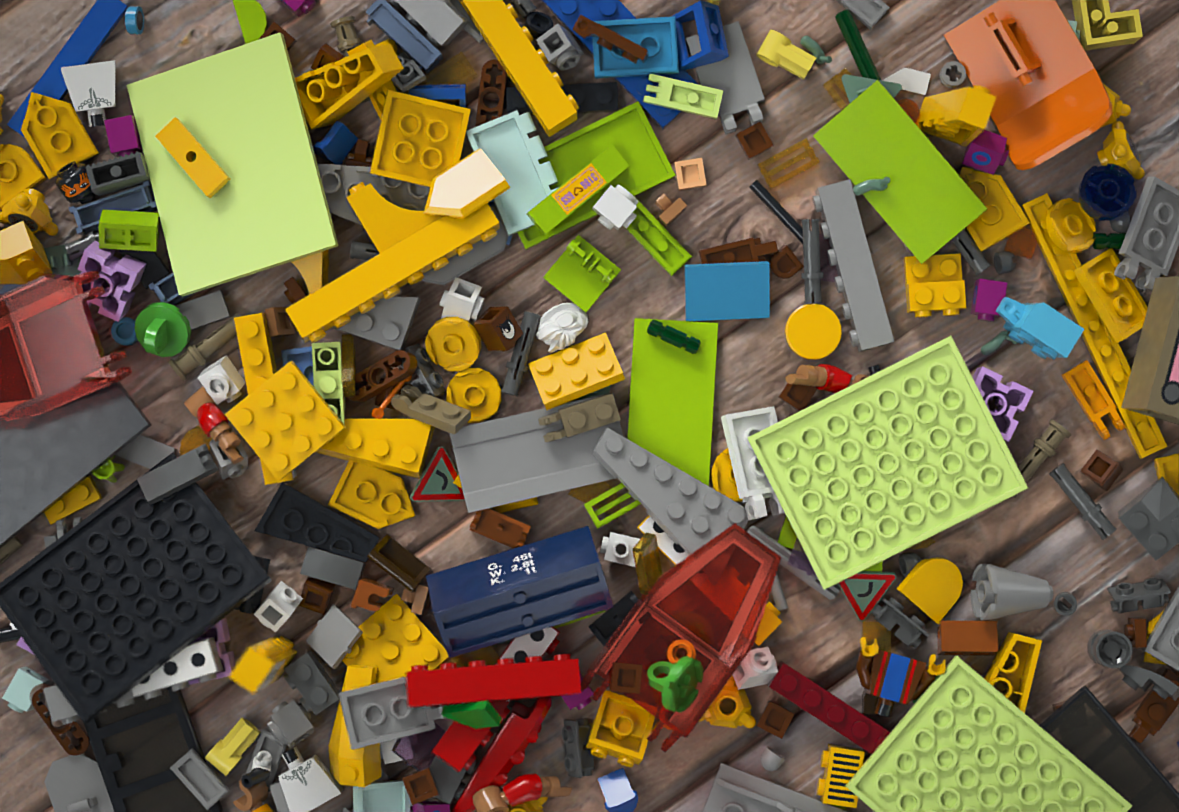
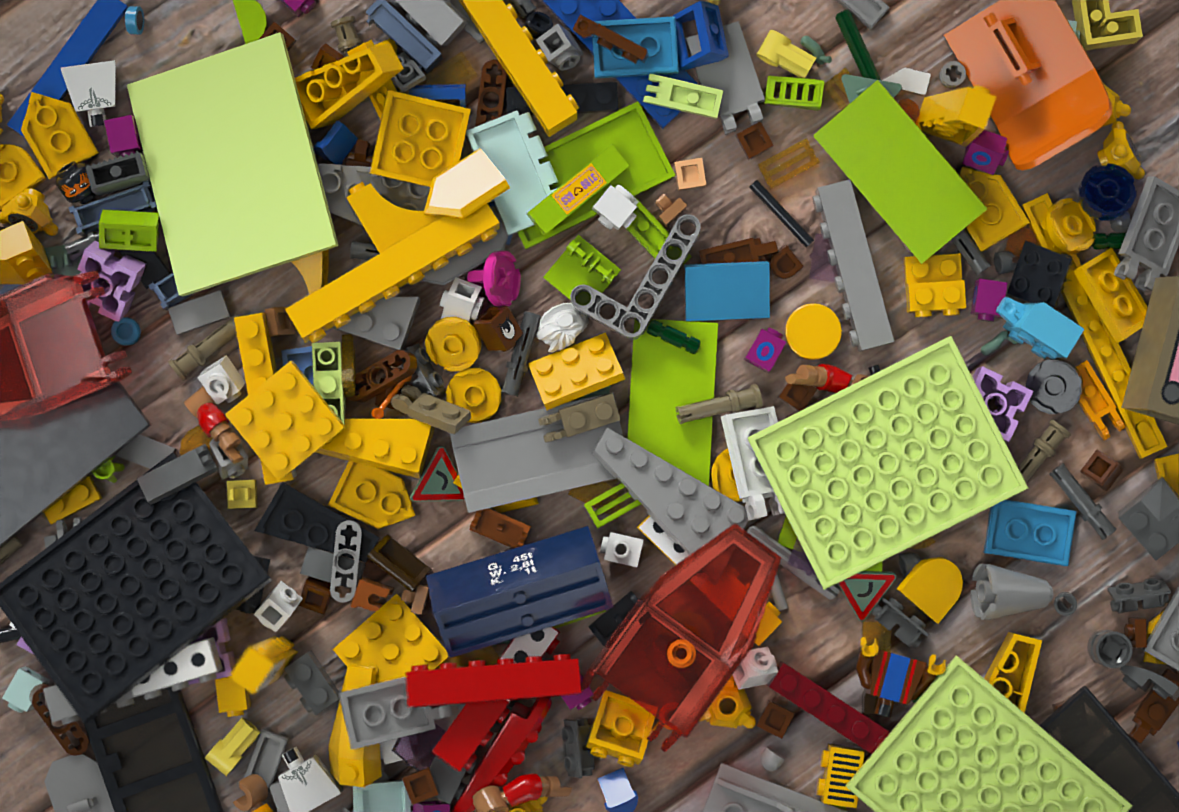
(162, 329): bright green tile -> none
(183, 147): yellow tile -> none
(199, 778): light grey tile -> none
(232, 697): none -> yellow brick
(241, 494): none -> light yellow tile
(260, 770): arm -> none
(290, 724): light grey brick -> none
(294, 291): reddish brown plate -> none
(334, 636): light grey piece -> none
(340, 539): none -> light grey beam
(473, 714): green tile -> none
(498, 278): none -> dark pink tile
(626, 677): reddish brown plate -> none
(647, 287): none -> light grey beam
(647, 561): clear yellow tile -> none
(680, 685): bright green tile -> none
(731, 402): none -> dark tan pin
(765, 349): none -> magenta brick
(811, 253): dark grey pin -> none
(815, 105): none -> lime slope
(868, 185): sand green piece -> none
(967, 638): dark orange hinge -> none
(1030, 532): none -> dark azure tile
(1039, 275): none -> black hinge
(1055, 386): none -> tile

